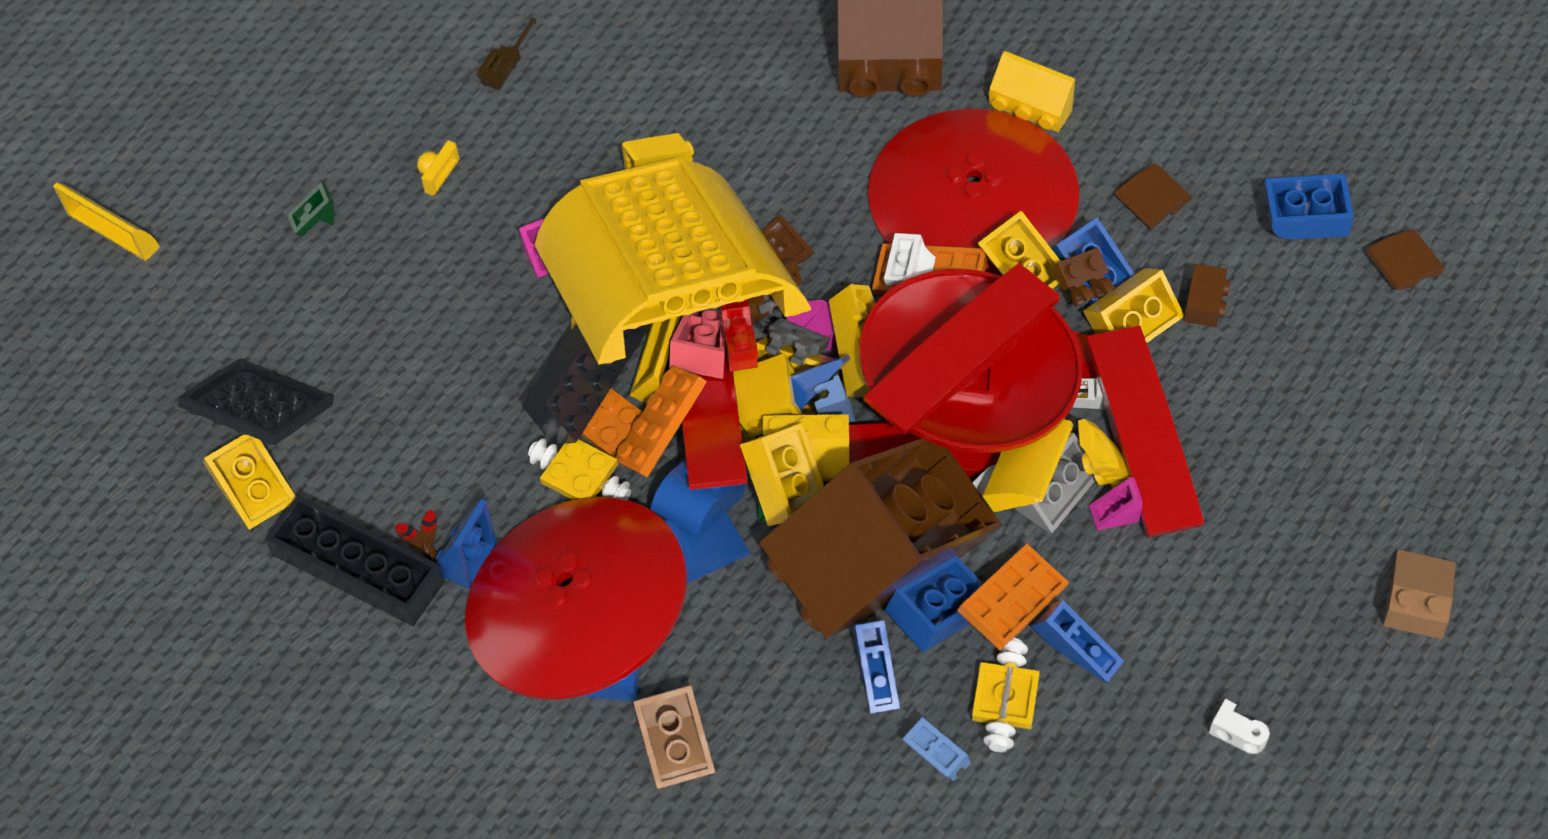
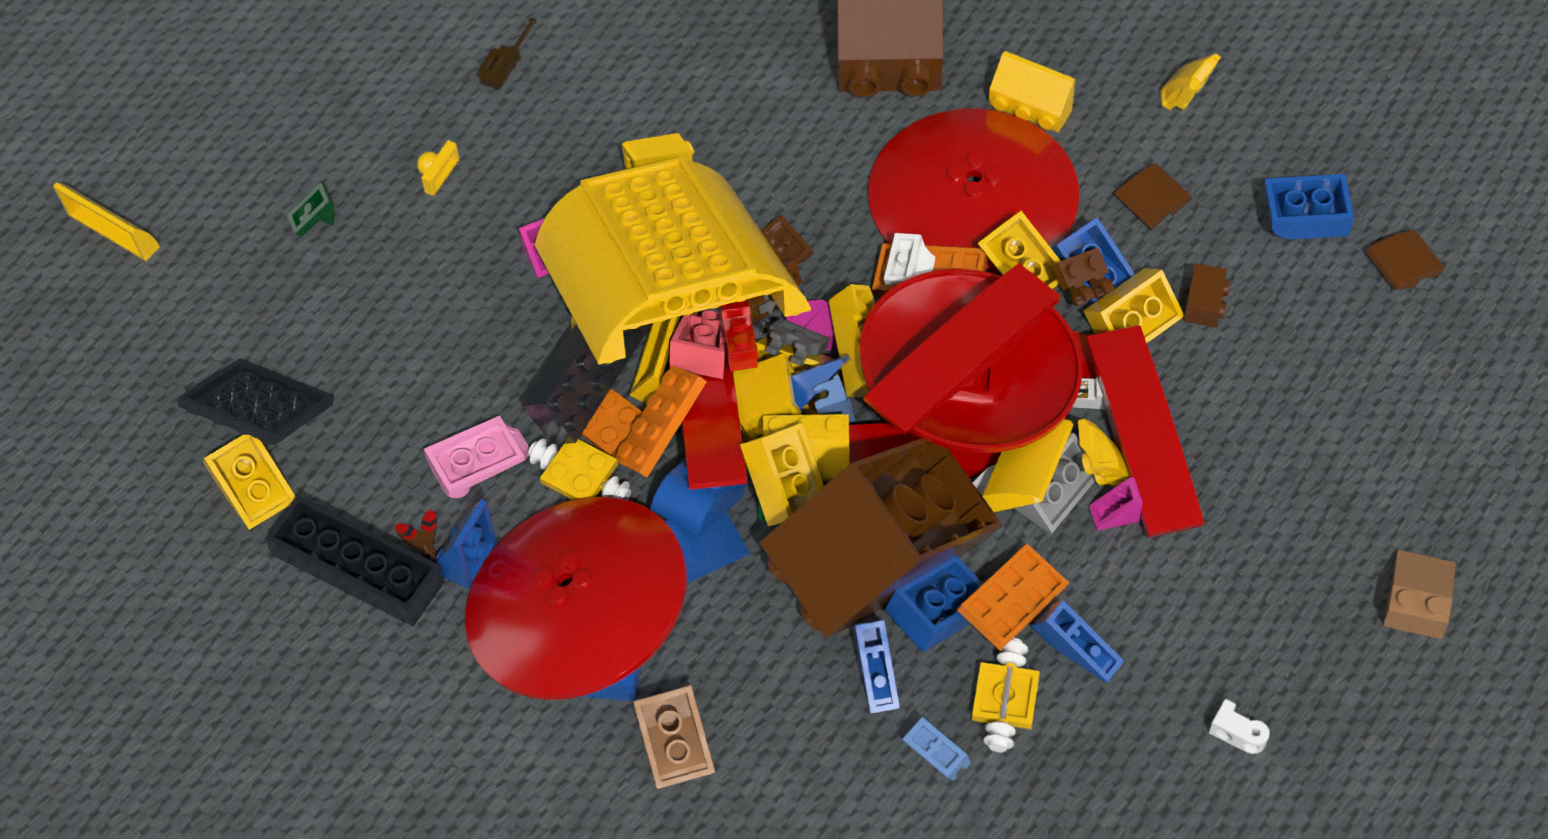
(475, 455): none -> bright pink slope
(1187, 81): none -> yellow slope

